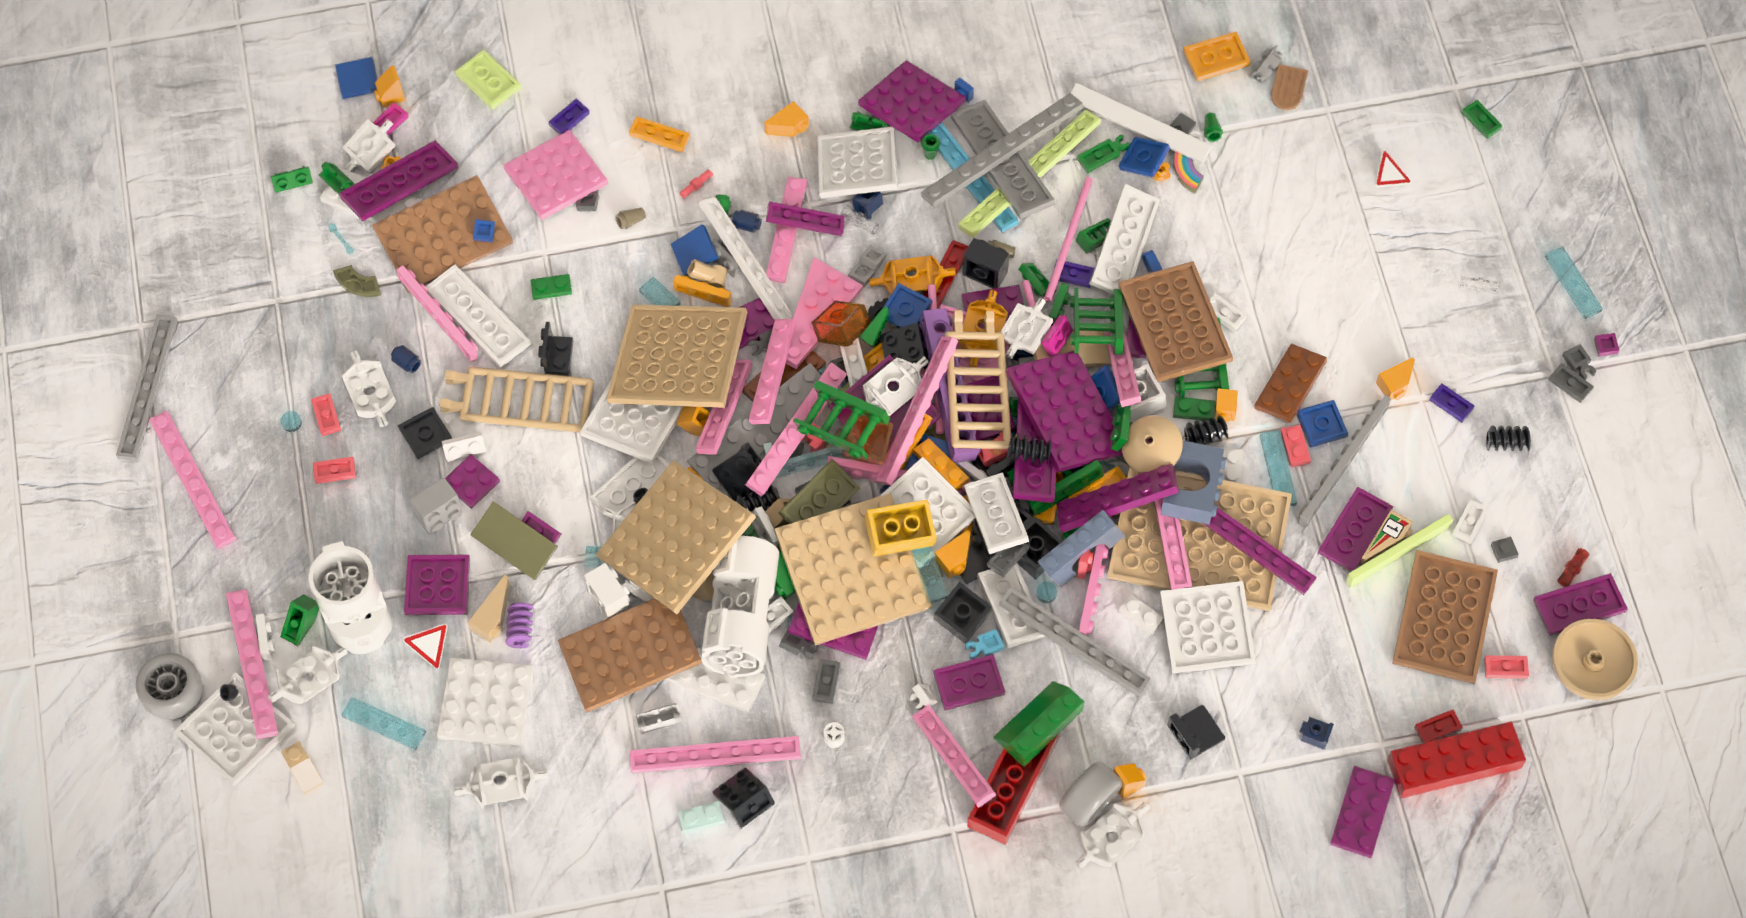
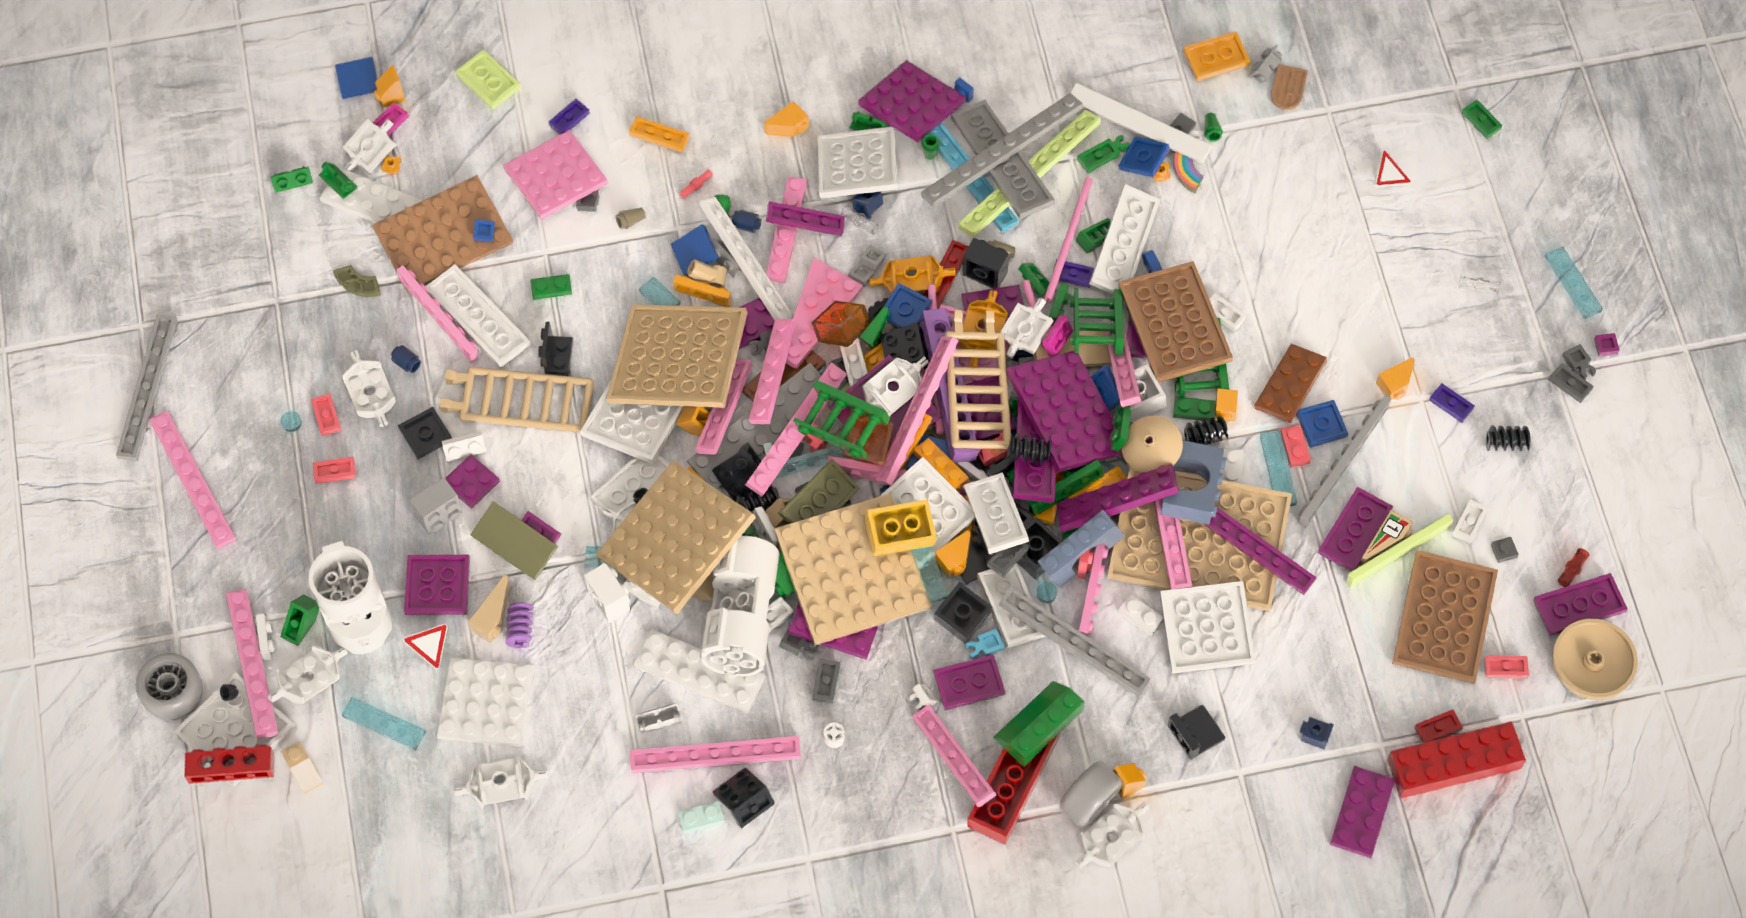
(239, 770): none -> red brick
(332, 227): clear light blue hinge -> none
(398, 180): magenta plate -> none
(628, 653): medium nougat plate -> none

